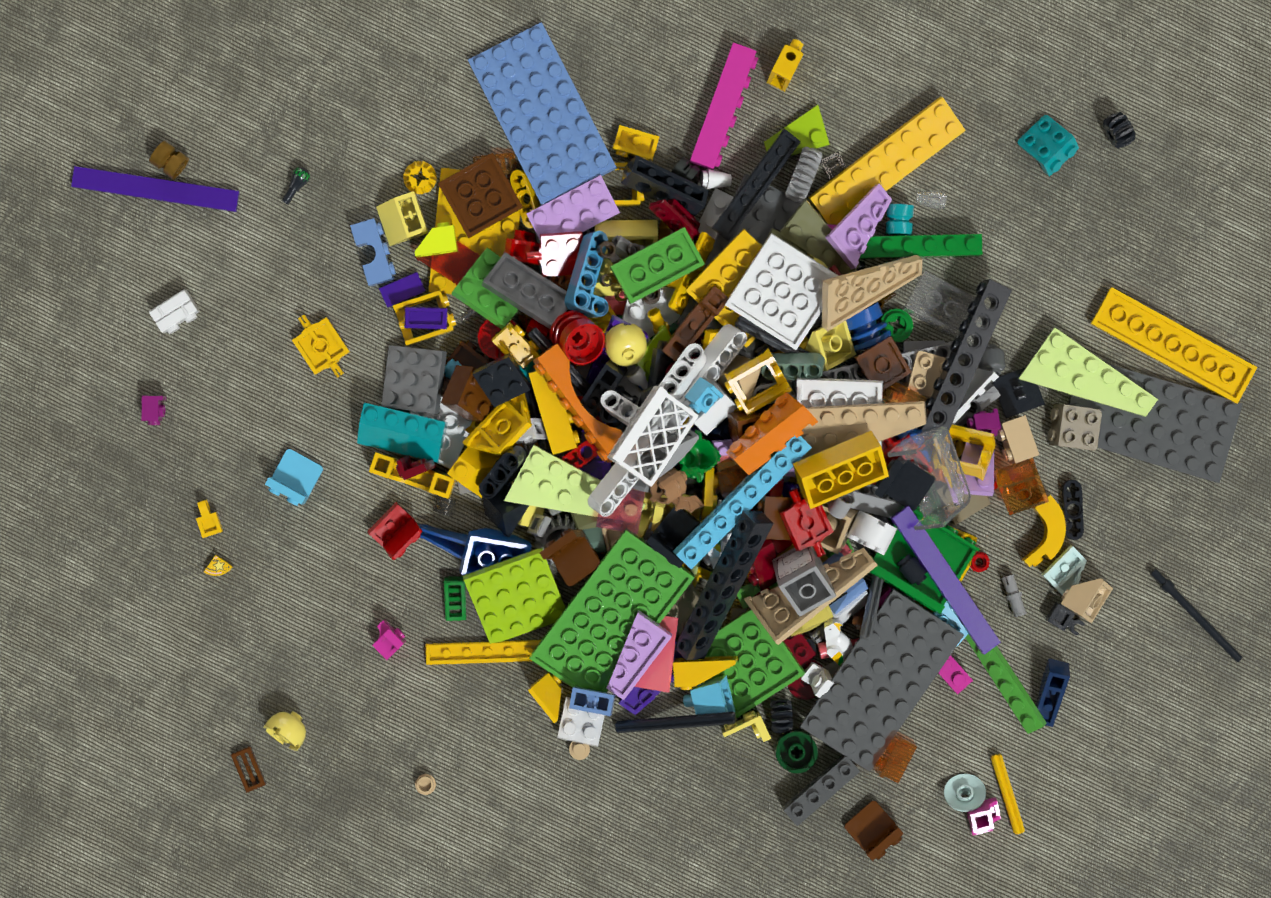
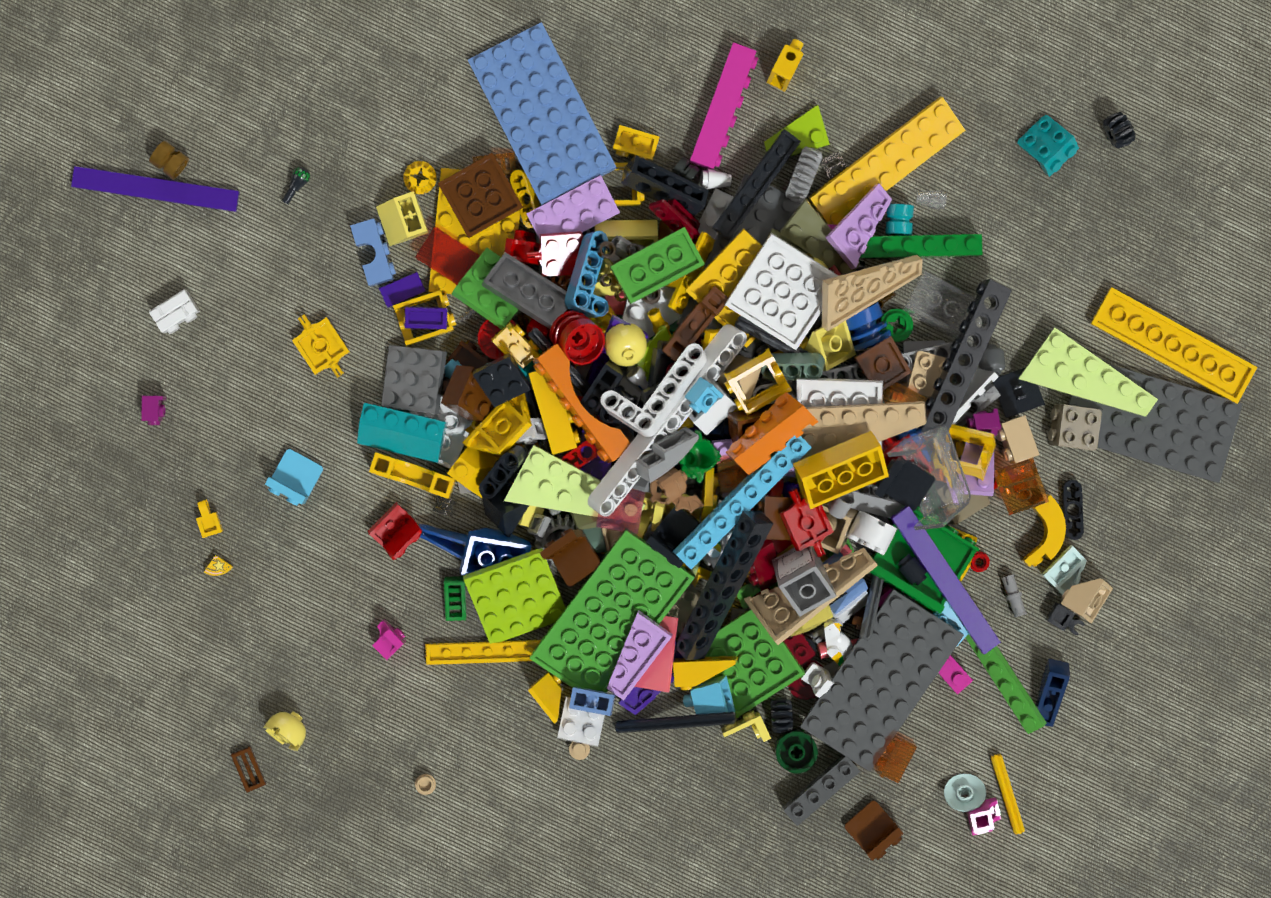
(408, 469): dark red bracket -> none
(438, 241): neon yellow slope -> none
(638, 425): white fence -> none
(1168, 587): black bar -> none

